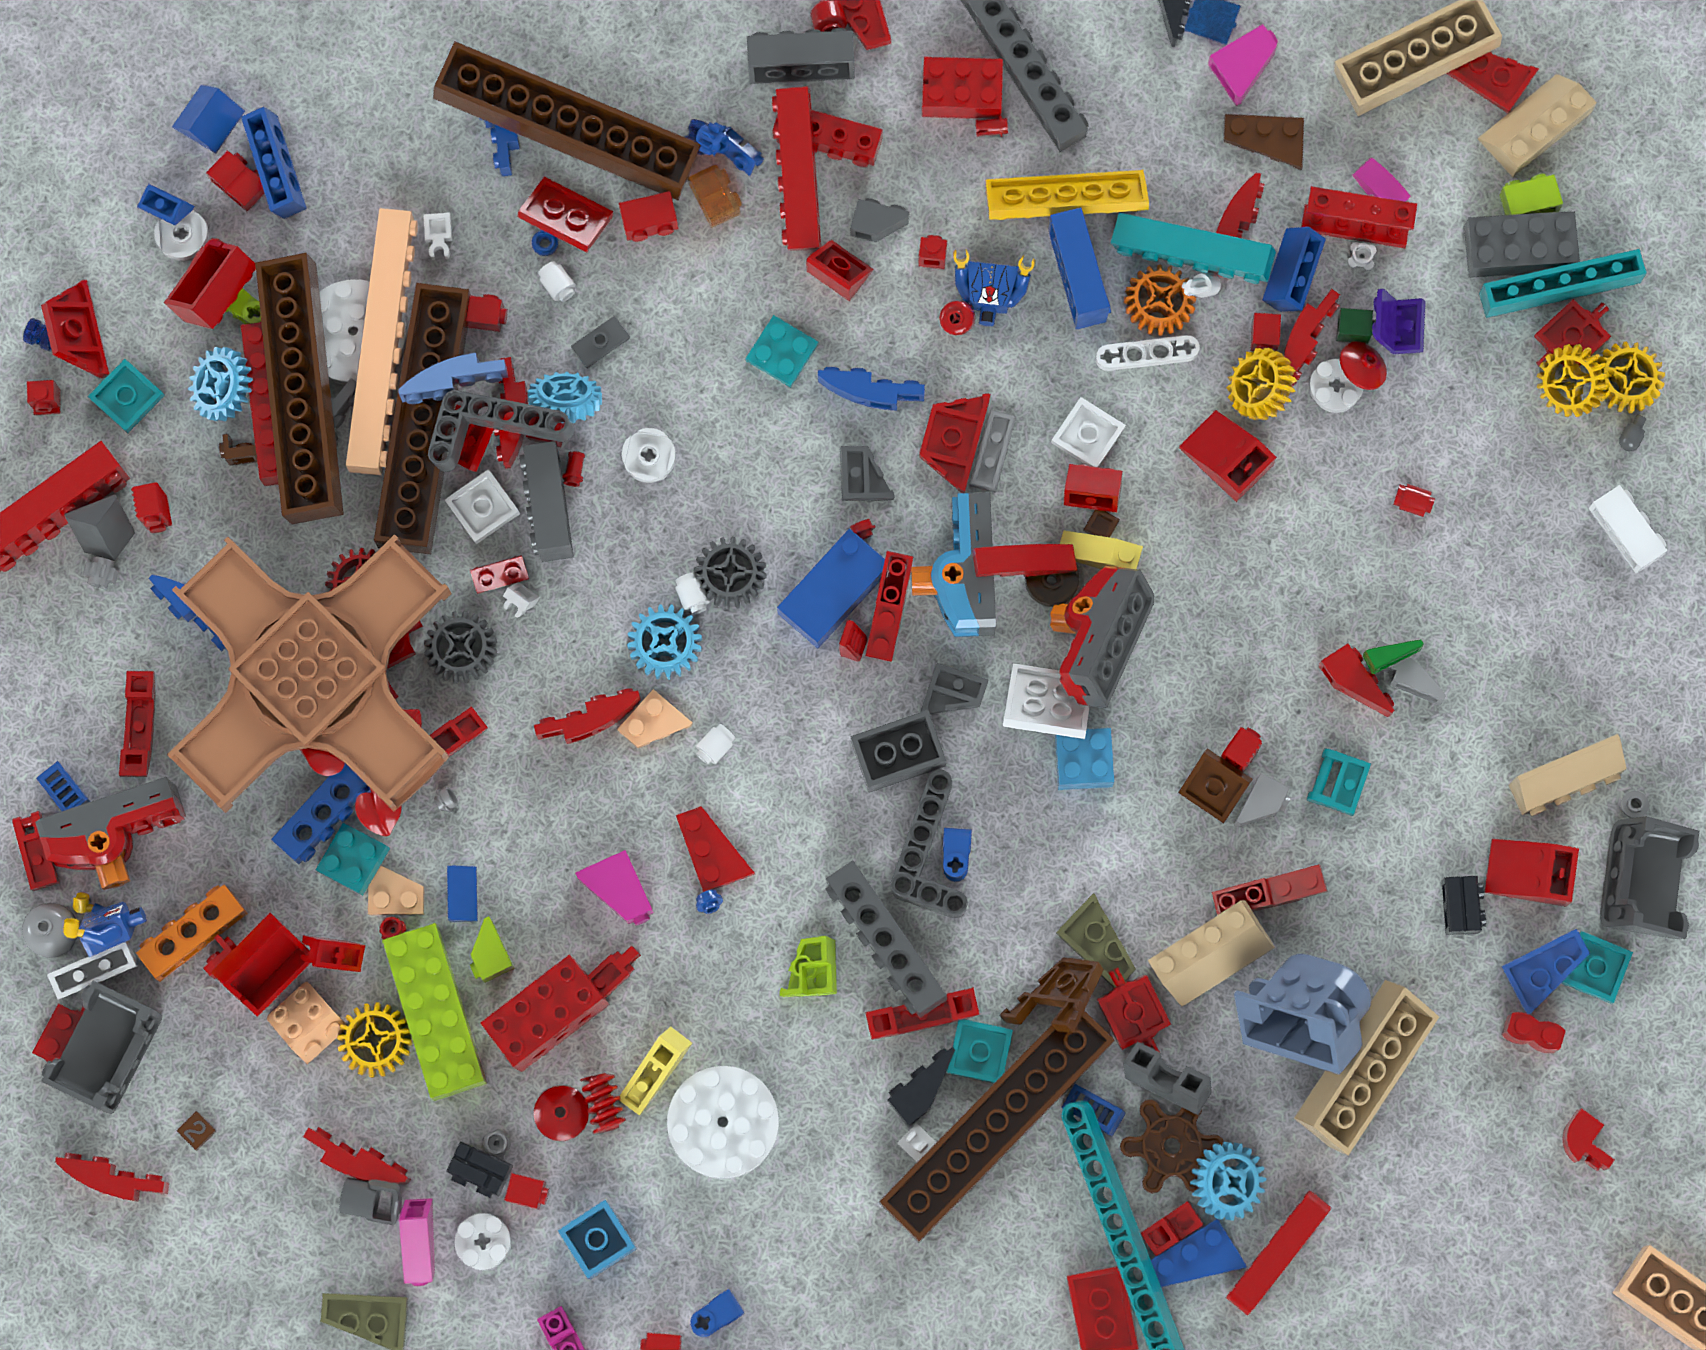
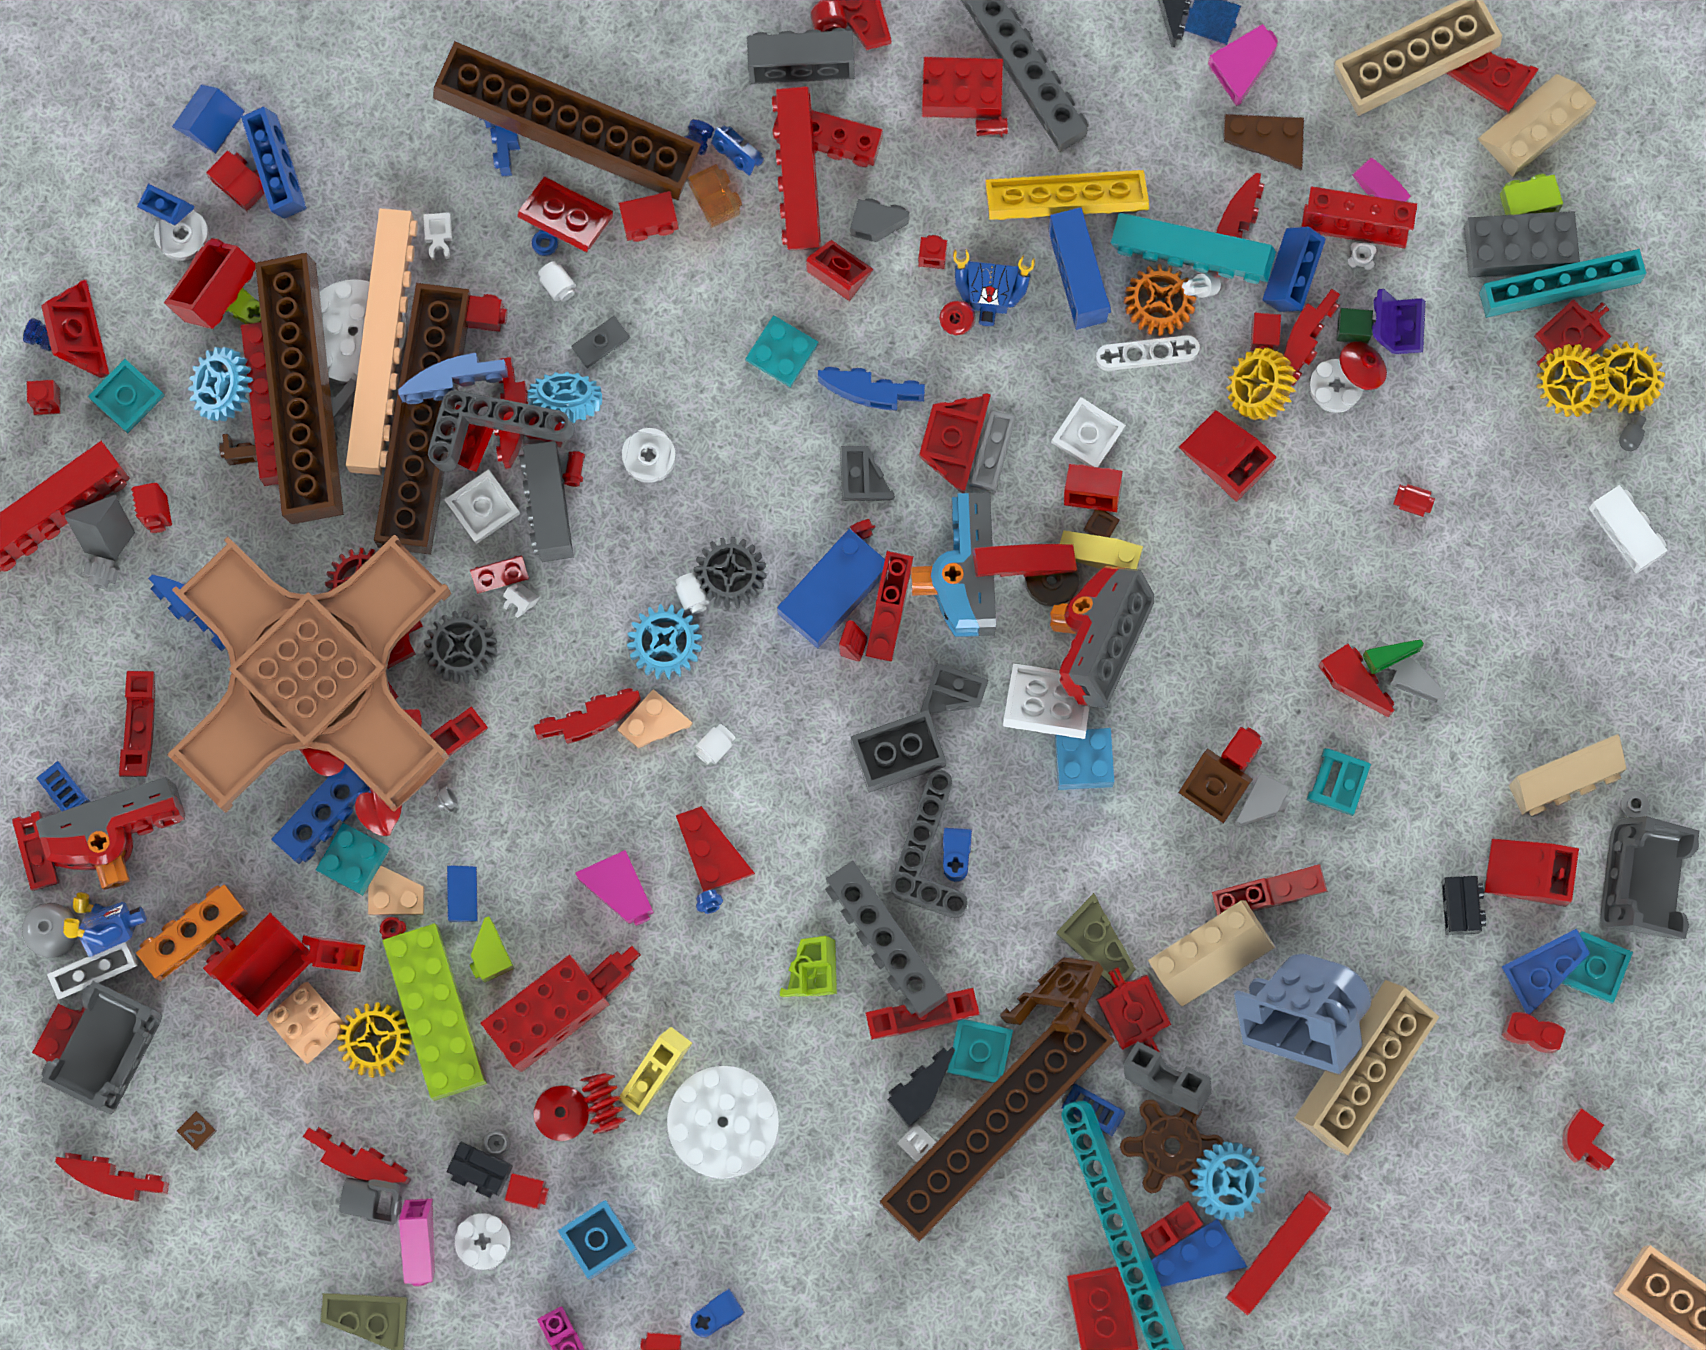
(712, 139): blue gear -> none

